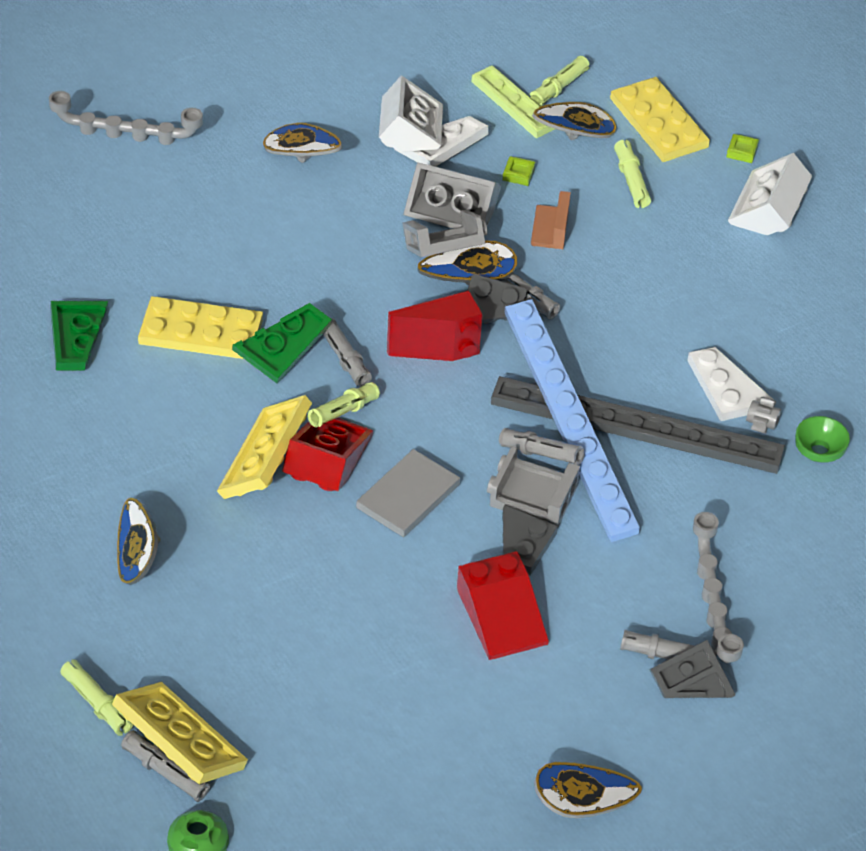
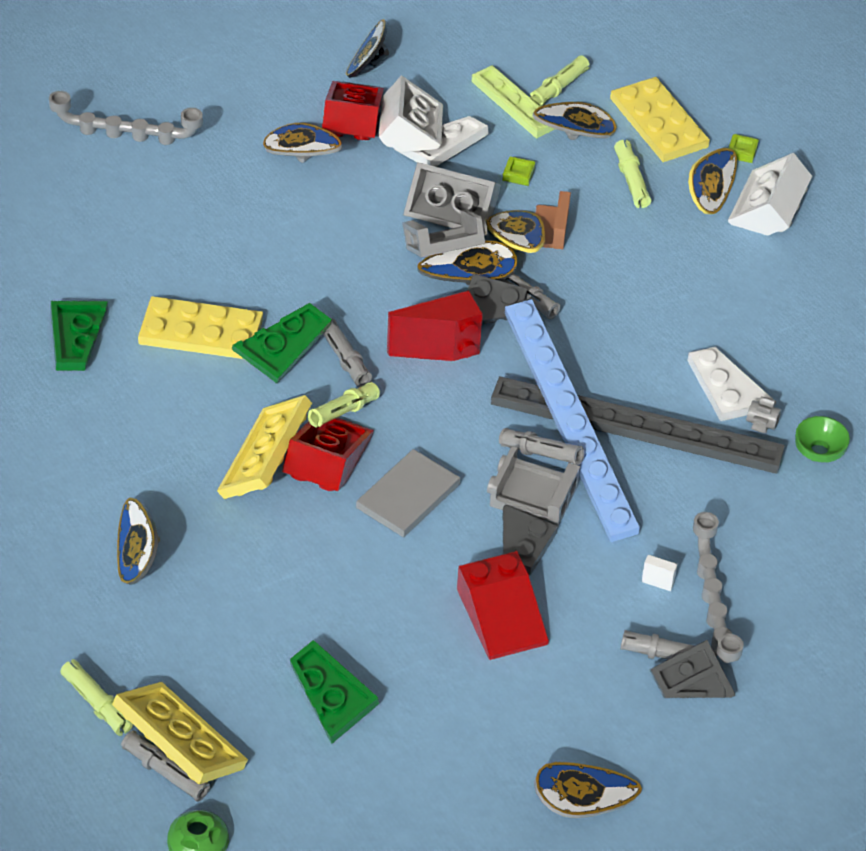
(331, 690): none -> green wing
(352, 110): none -> red slope
(369, 49): none -> shield
(518, 230): none -> shield
(659, 572): none -> white tile
(712, 179): none -> shield

